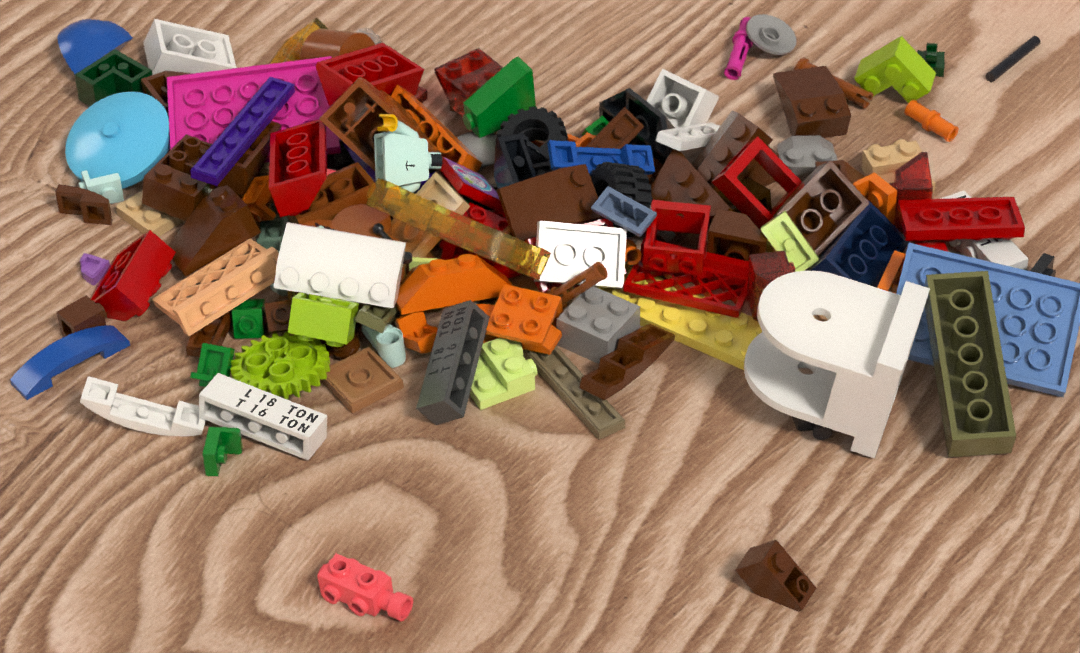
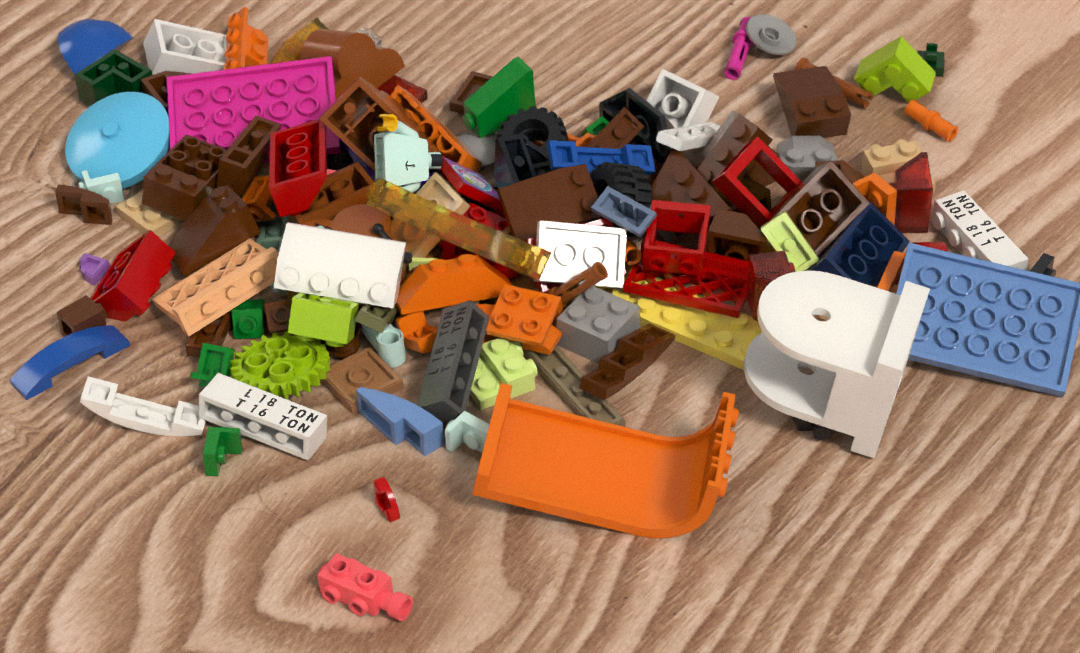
(242, 131): dark purple tile -> none
(244, 43): none -> orange bracket
(376, 64): red slope -> none
(385, 499): none -> red tile
(401, 420): none -> medium blue slope
(465, 76): clear red slope -> none
(466, 430): none -> light aqua bracket
(605, 470): none -> orange panel
(775, 576): reddish brown slope -> none
(960, 219): red plate -> none
(969, 365): olive brick -> none
(1013, 58): black bar -> none

